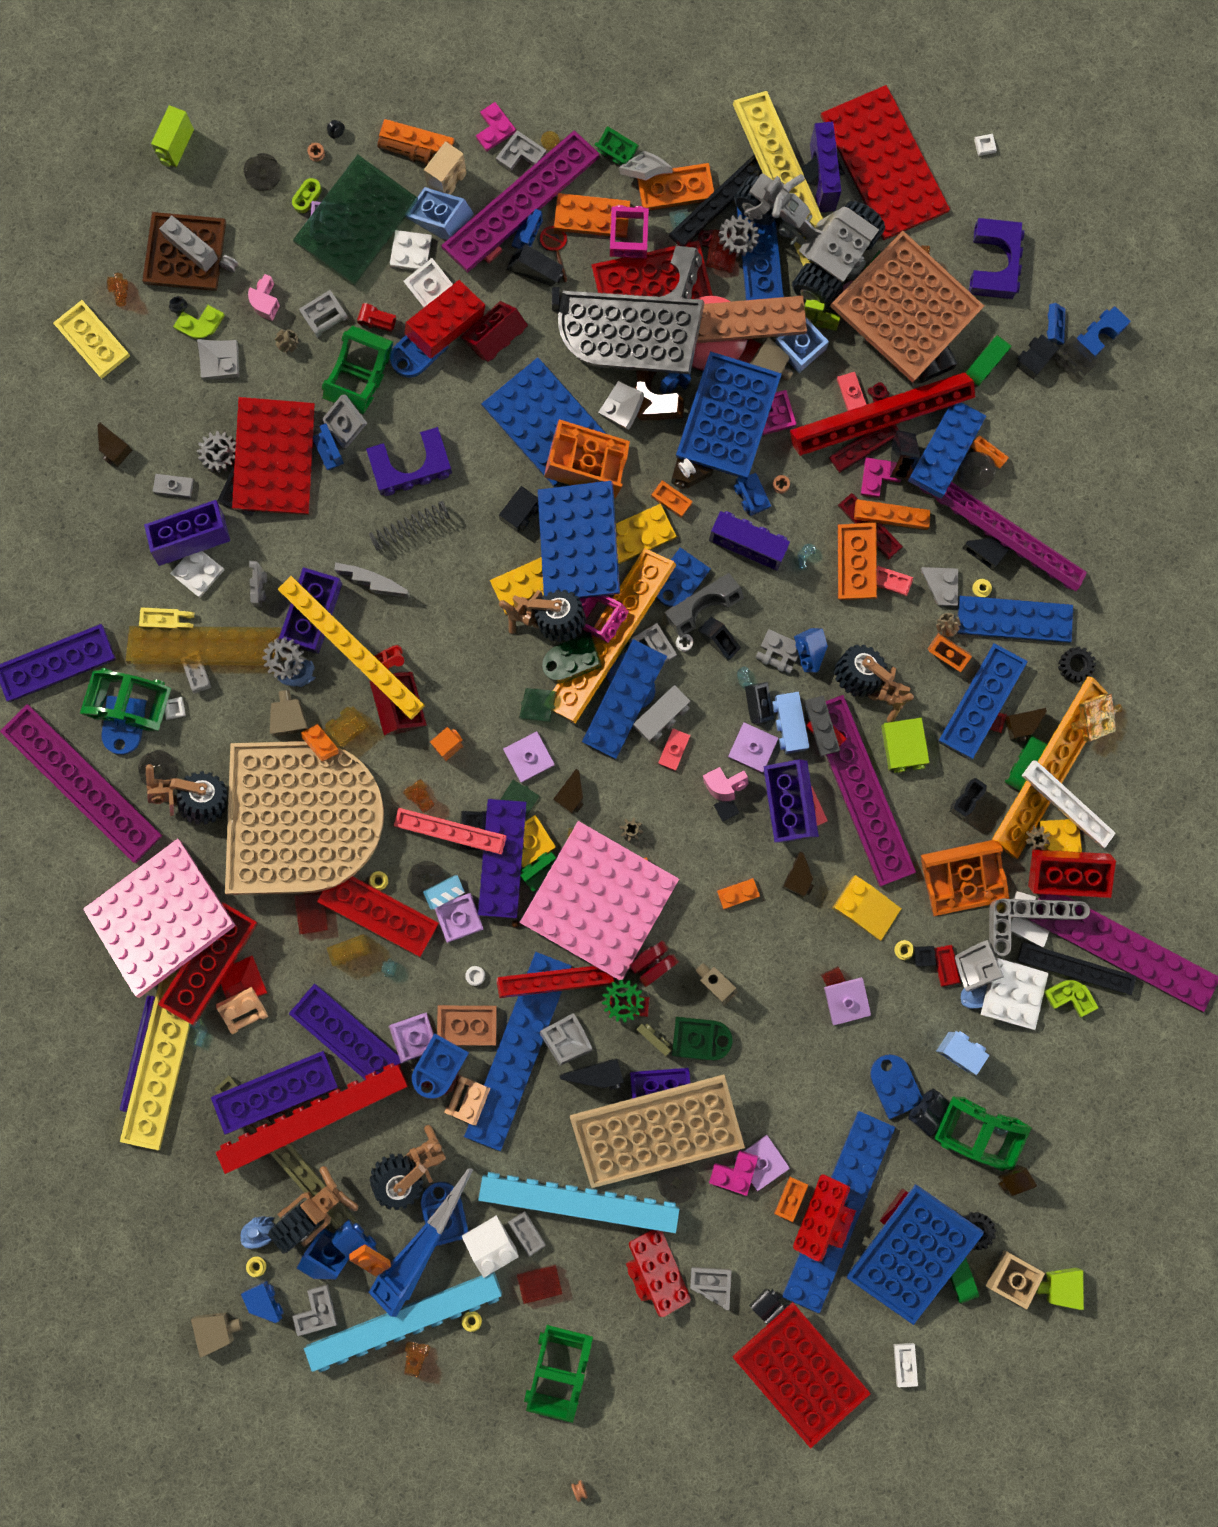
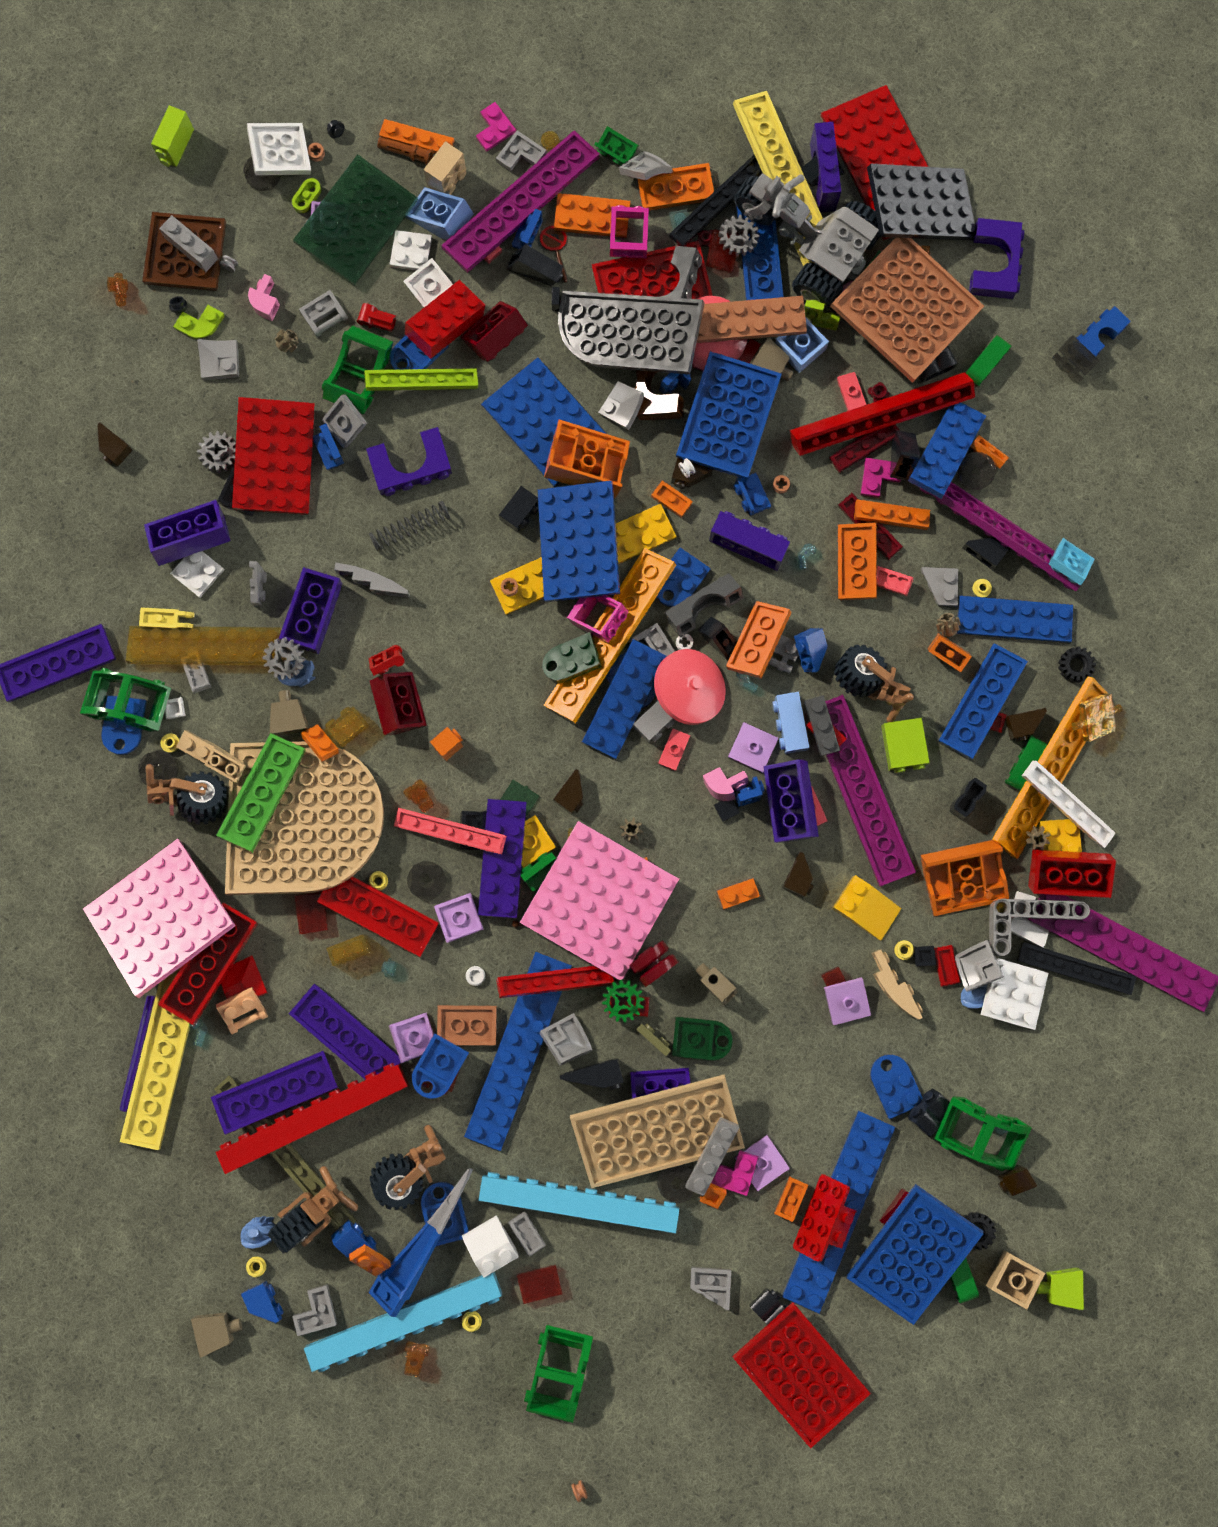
(81, 783): magenta plate -> none
(91, 339): light yellow plate -> none
(172, 748): none -> light yellow plate
(173, 485): light grey plate -> none
(211, 755): none -> tan slope
(261, 793): none -> bright green plate
(278, 149): none -> white plate
(322, 1258): blue slope -> none
(351, 647): yellow plate -> none
(421, 379): none -> lime plate
(444, 892): medium azure tile -> none
(472, 1103): light nougat plate -> none
(505, 591): none -> nougat bush
(528, 757): lavender plate -> none
(538, 705): clear green piece -> none
(556, 615): piece -> none
(656, 1273): red bracket -> none
(689, 687): none -> coral dish
(712, 1156): none -> light grey plate
(713, 1196): none -> orange plate
(750, 795): none -> blue bracket
(758, 639): none -> orange plate
(759, 702): black slope -> none
(781, 415): dark pink plate -> none
(899, 993): none -> tan slope
(905, 1365): white plate -> none
(921, 202): none -> plate
(962, 1052): light blue brick -> none
(985, 144): white tile -> none
(1037, 356): black brick -> none
(1056, 324): blue plate -> none
(1071, 562): none -> medium azure plate
(1071, 991): lime plate -> none

